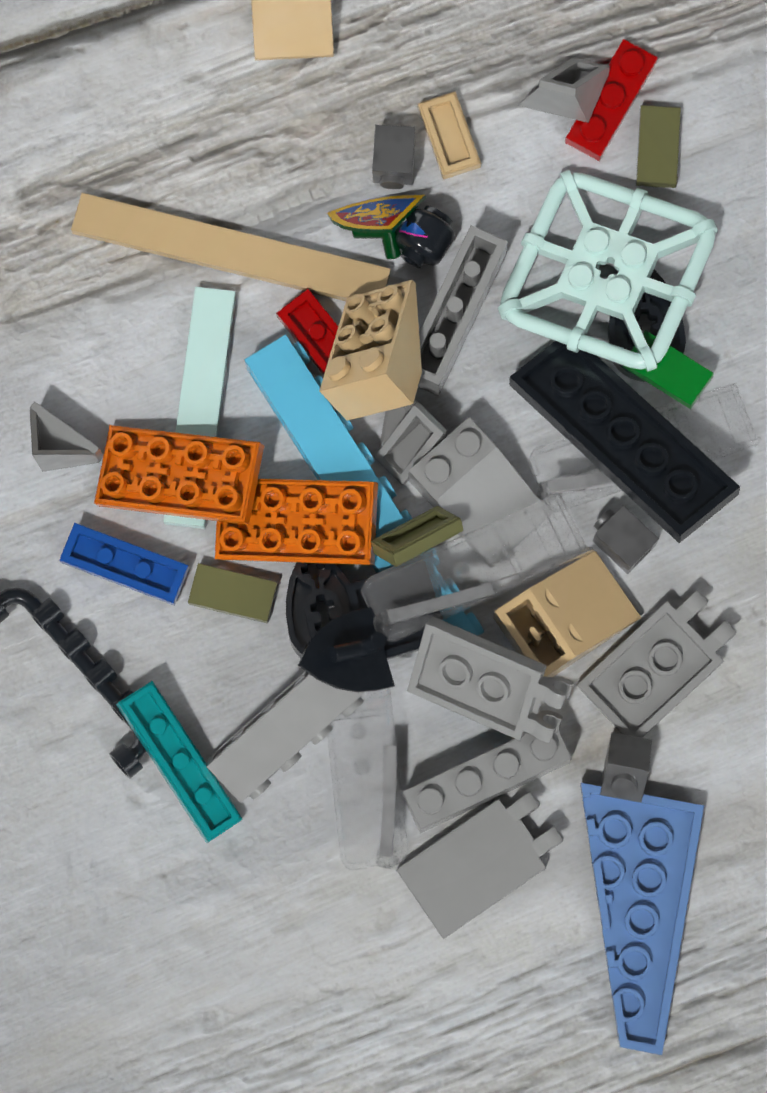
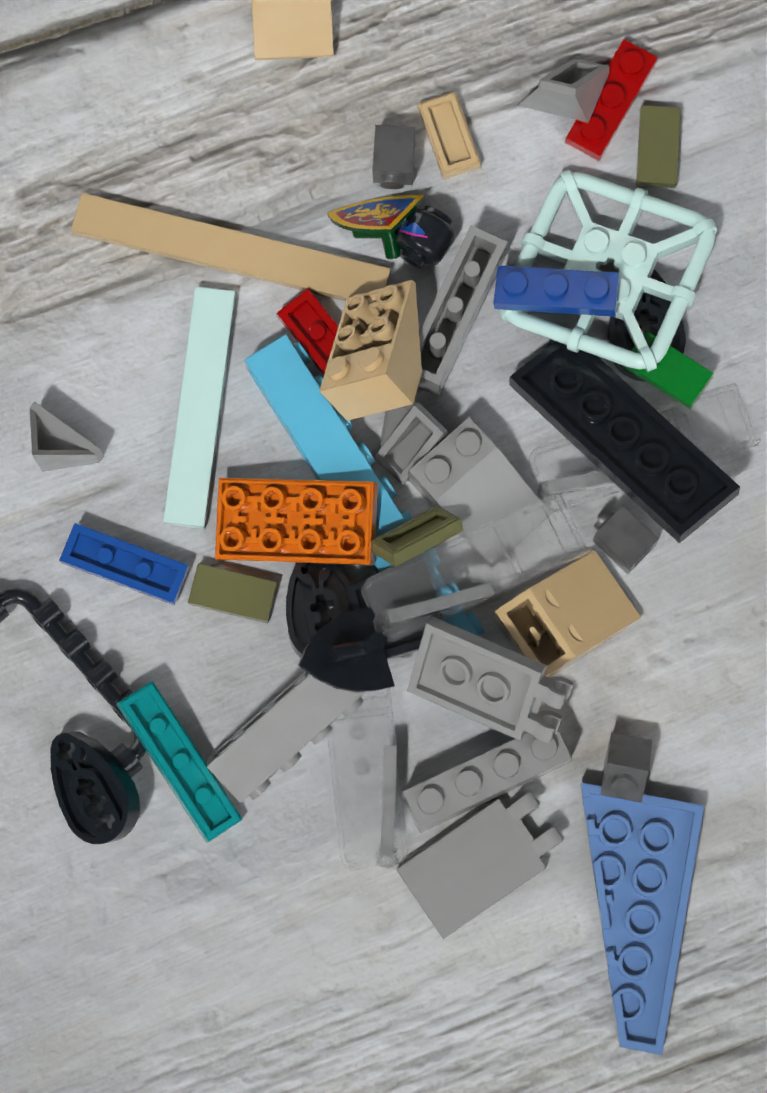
(111, 780): none -> black piece
(179, 474): orange tile -> none
(556, 291): none -> blue plate
(655, 667): light grey tile -> none

